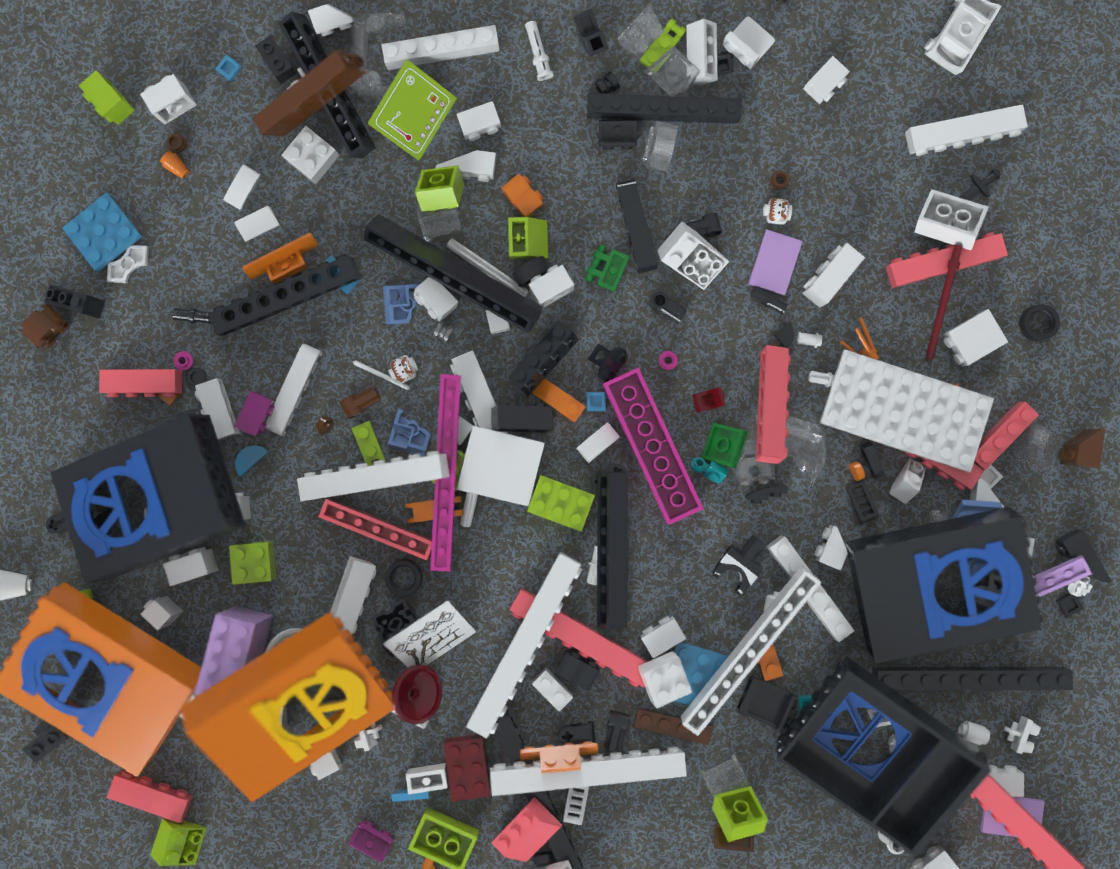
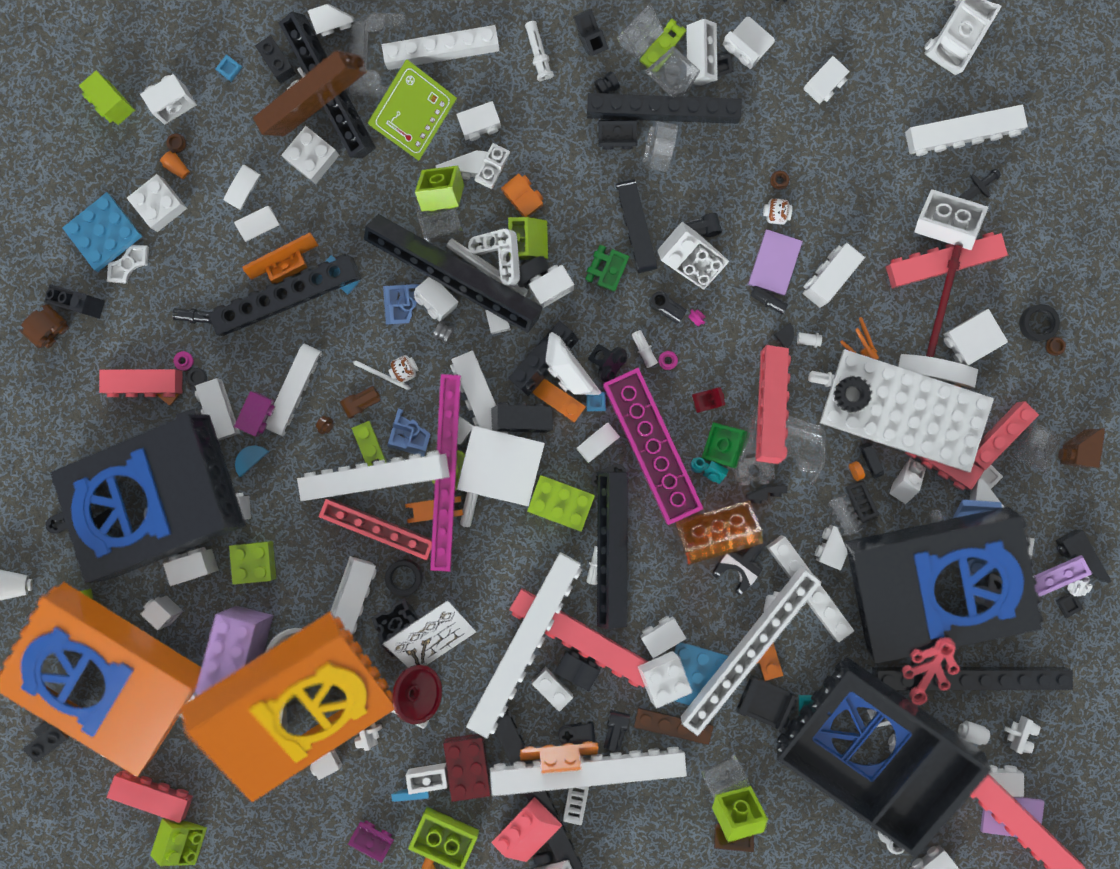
(156, 203): none -> white brick
(492, 166): none -> white slope
(503, 249): none -> white beam
(568, 369): none -> white wedge
(644, 349): none -> white axle
(697, 317): none -> dark pink plate
(719, 532): none -> clear orange brick
(844, 515): none -> clear piece
(861, 385): none -> black tyre
(930, 668): none -> coral plant
(940, 369): none -> white slope
(1055, 346): none -> reddish brown plate

